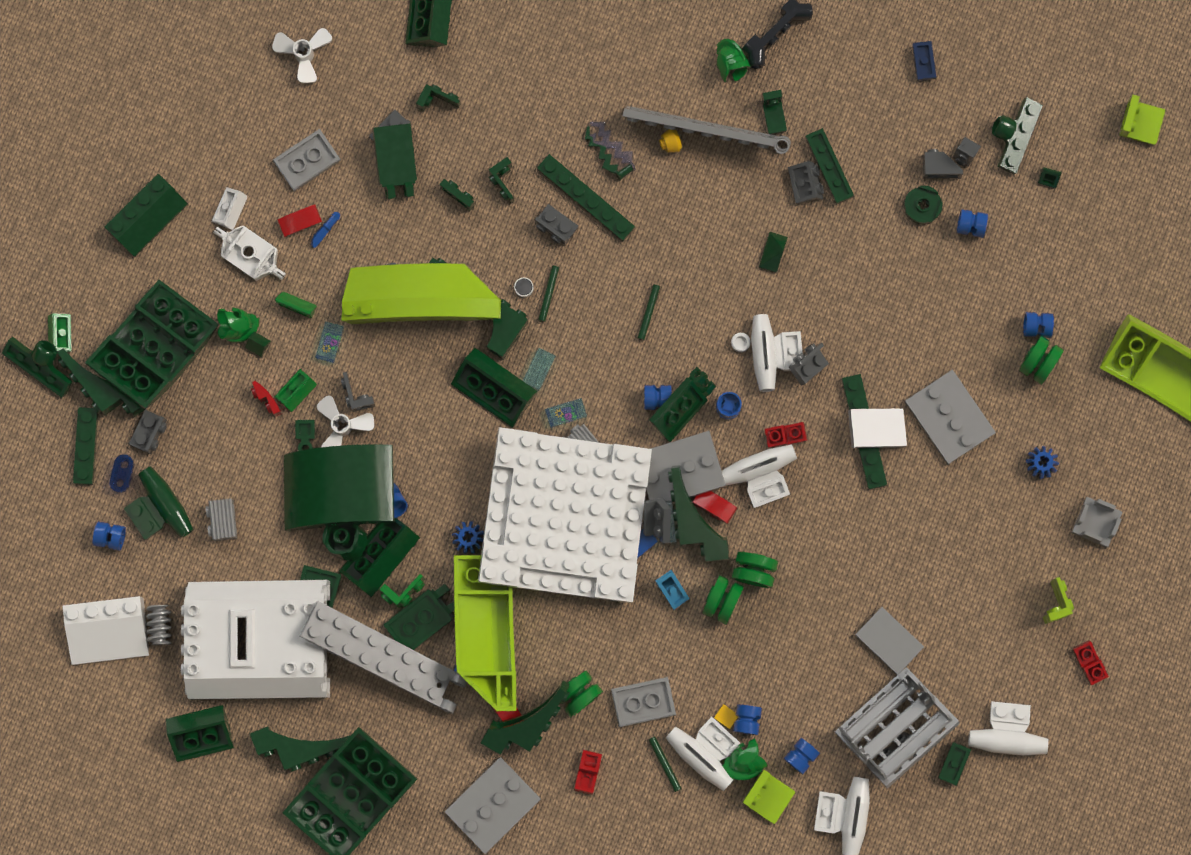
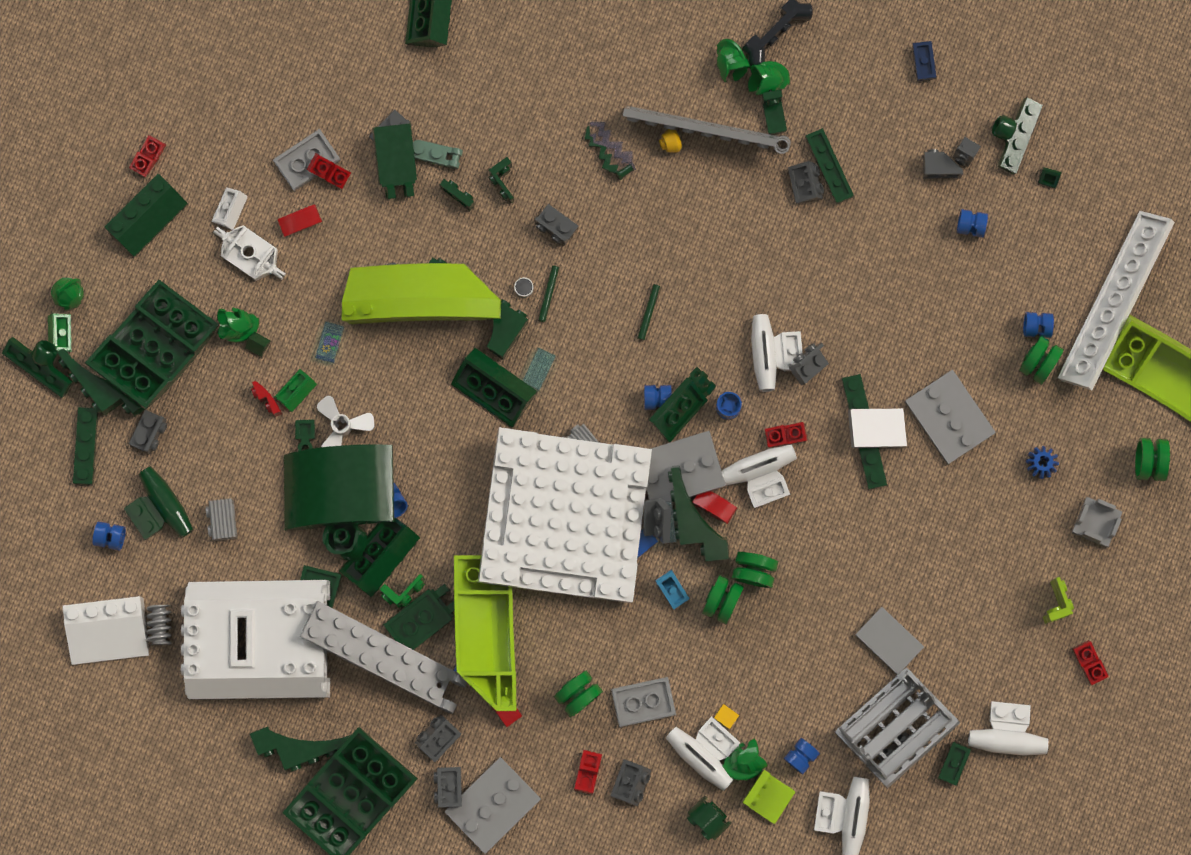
(67, 293): none -> green helmet
(119, 473): clear blue plate -> none
(148, 156): none -> red slope
(199, 733): dark green slope -> none
(285, 45): white piece -> none
(296, 304): green slope -> none
(322, 232): blue piece -> none
(328, 170): none -> red slope
(363, 401): dark grey bracket -> none
(425, 99): dark green bracket -> none
(436, 154): none -> sand green plate
(437, 738): none -> dark grey bracket
(449, 787): none -> dark grey bracket
(474, 540): blue gear -> none
(526, 728): dark green arch -> none
(565, 413): clear light blue tile -> none
(586, 197): dark green plate -> none
(631, 782): none -> dark grey bracket
(664, 763): dark green bar -> none
(708, 818): none -> dark green brick
(740, 342): white tile -> none
(747, 719): blue wheel -> none
(768, 77): none -> green helmet
(773, 252): dark green slope -> none
(932, 199): dark green plate -> none
(1116, 300): none -> white plate
(1142, 121): lime bracket -> none
(1152, 459): none -> green wheel

